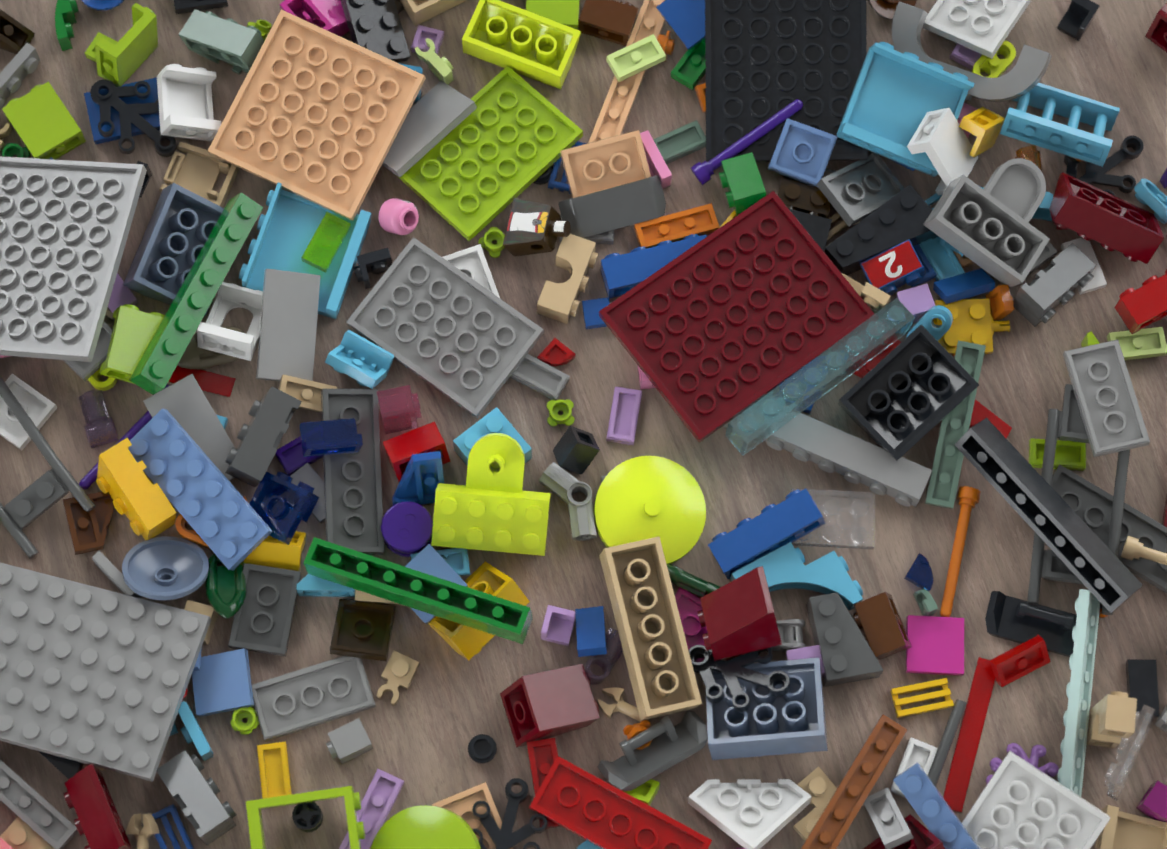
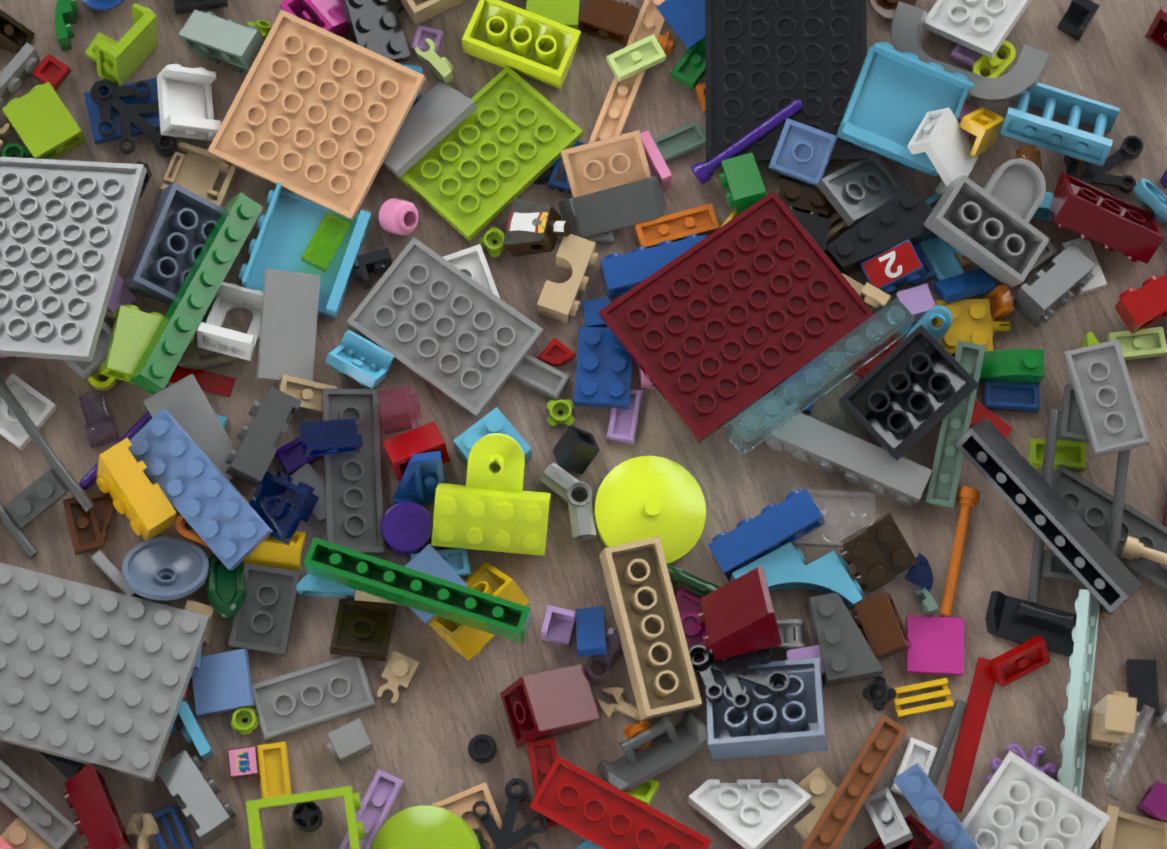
(51, 70): none -> red plate
(243, 762): none -> tile
(602, 370): none -> blue plate
(871, 693): none -> black plate
(878, 553): none -> dark brown plate
(1011, 396): none -> blue tile
(1013, 366): none -> green slope

